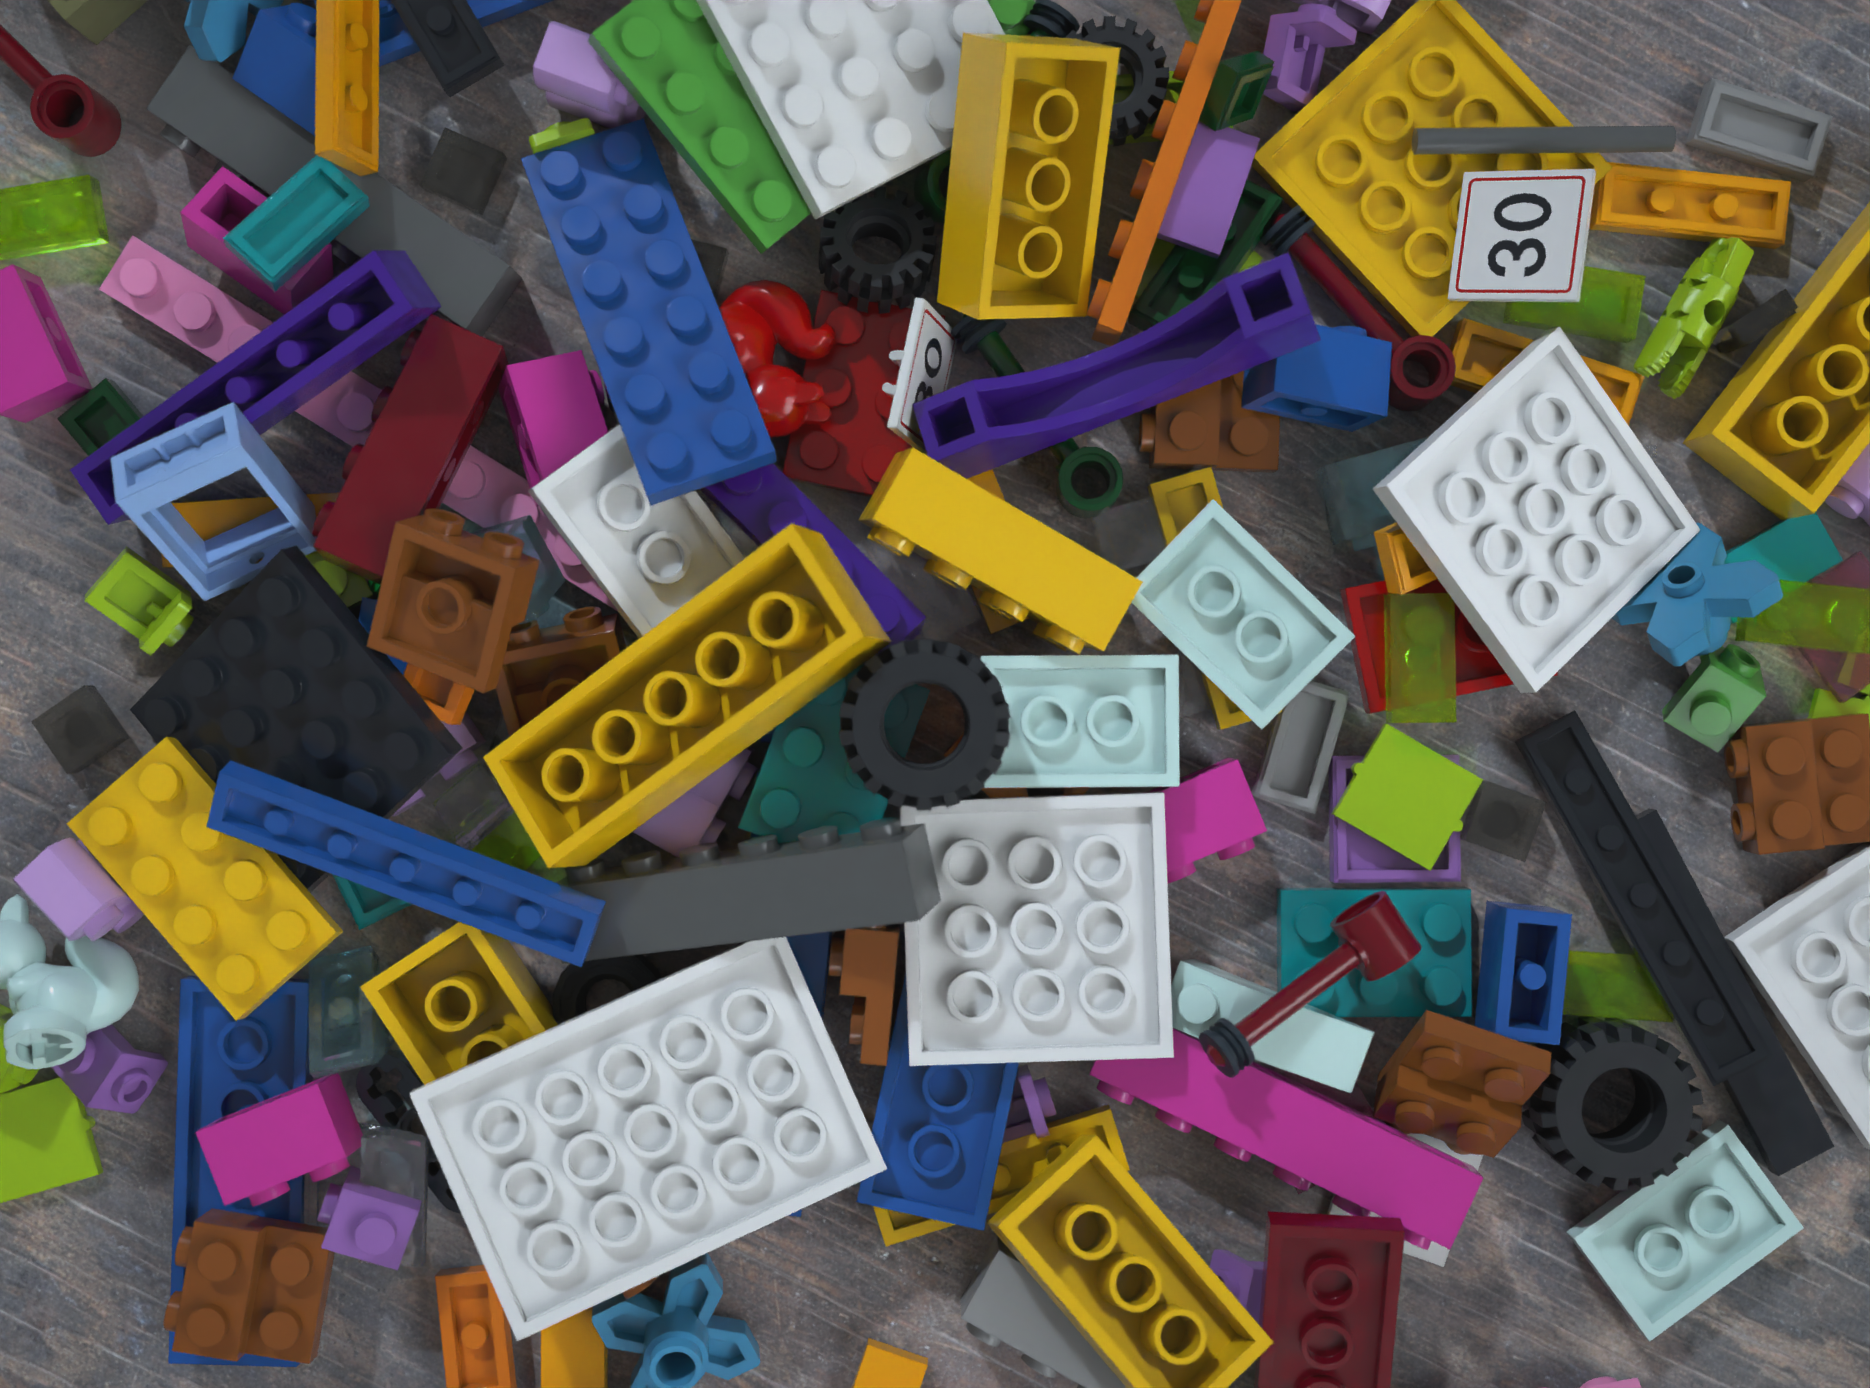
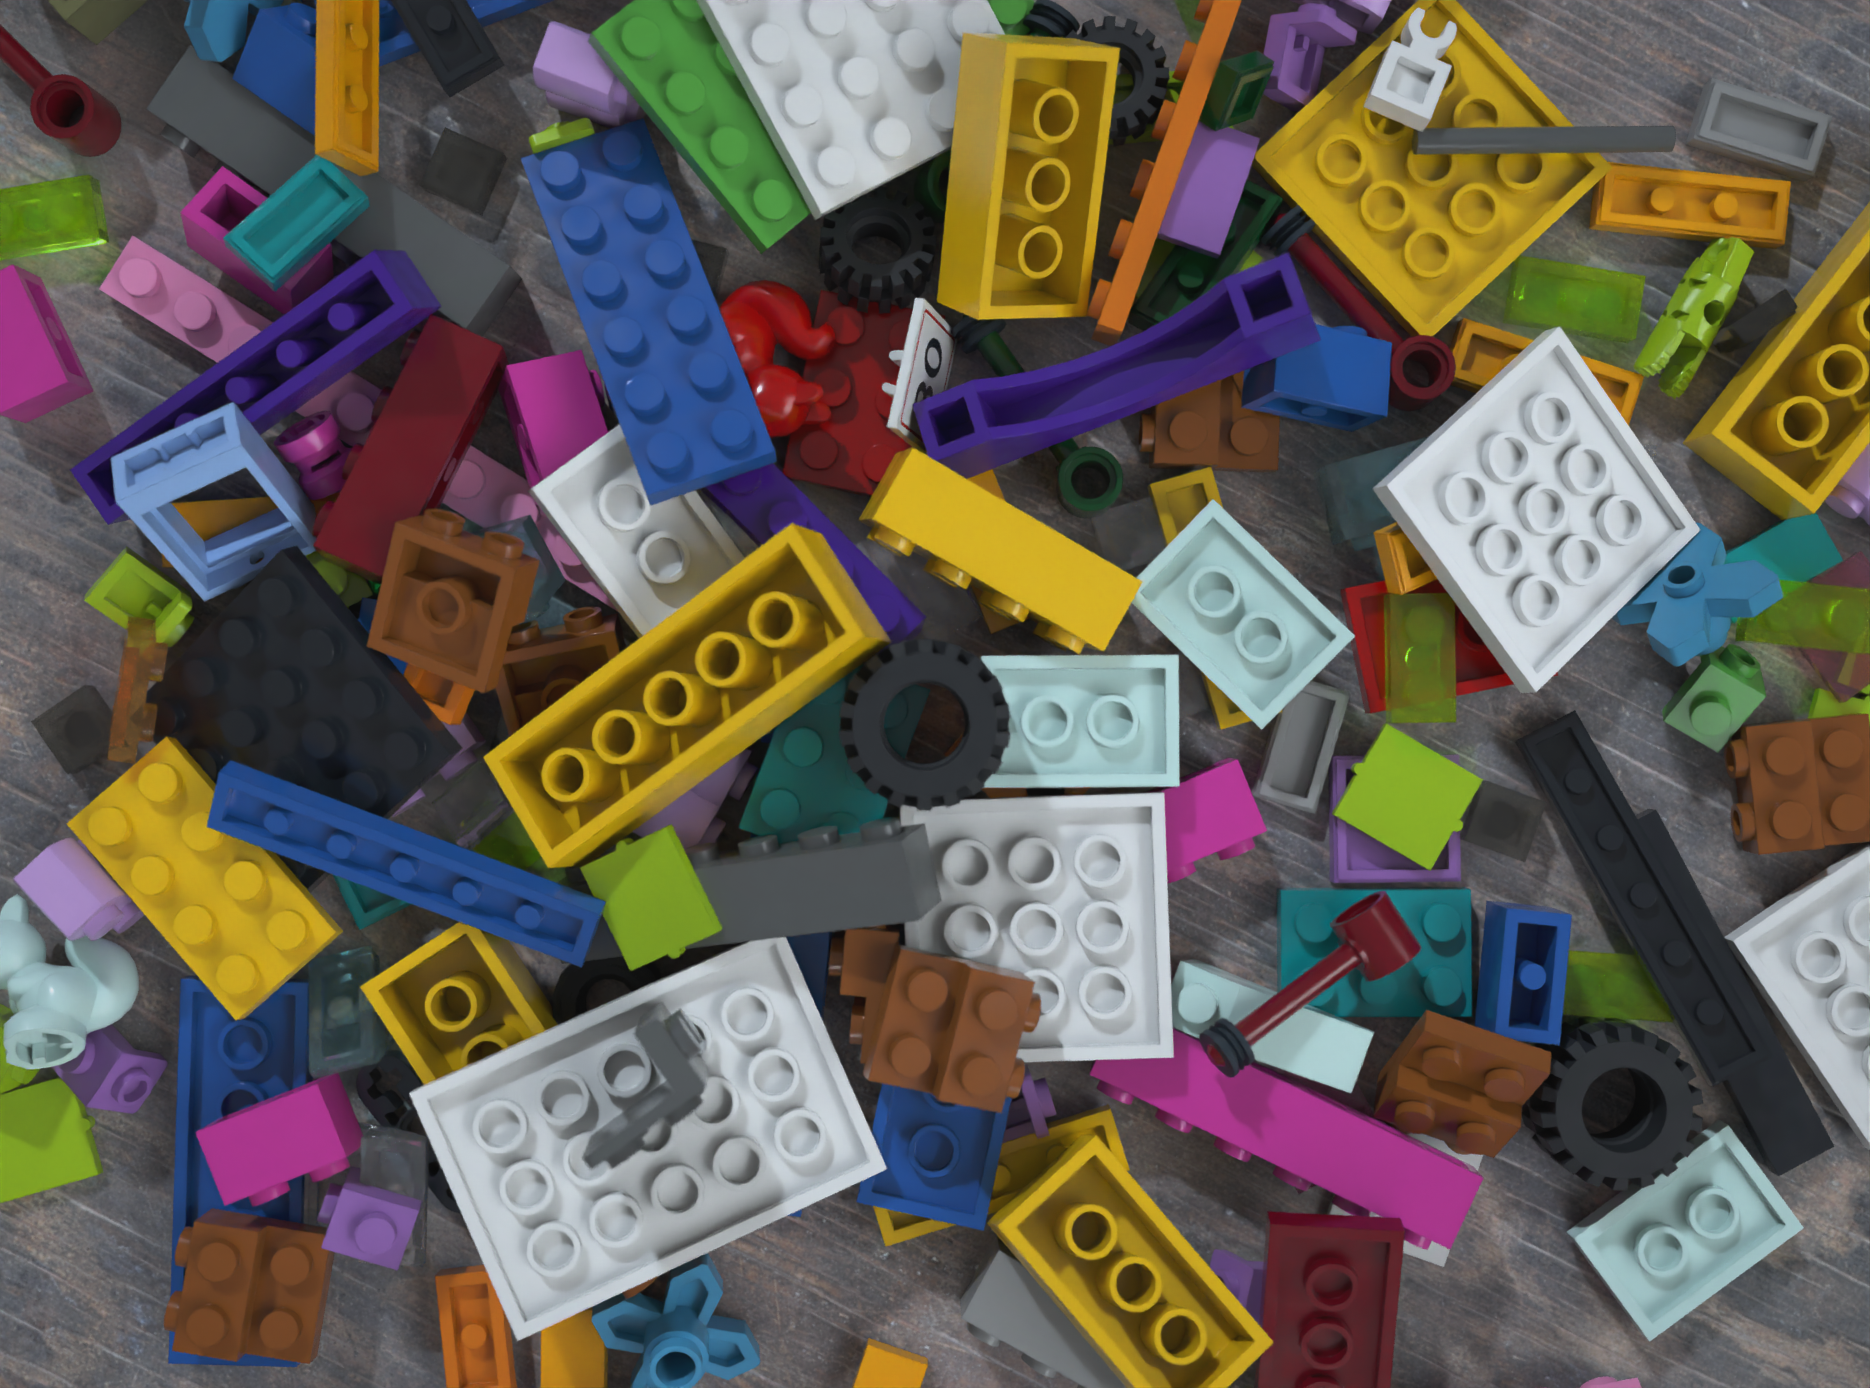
(99, 416): dark green tile -> none
(131, 717): none -> clear orange plate
(316, 452): none -> dark pink wheel
(651, 897): none -> lime piece
(675, 1050): none -> dark grey bracket
(952, 1028): none -> dark orange plate
(1411, 75): none -> white plate
(1522, 236): white piece -> none

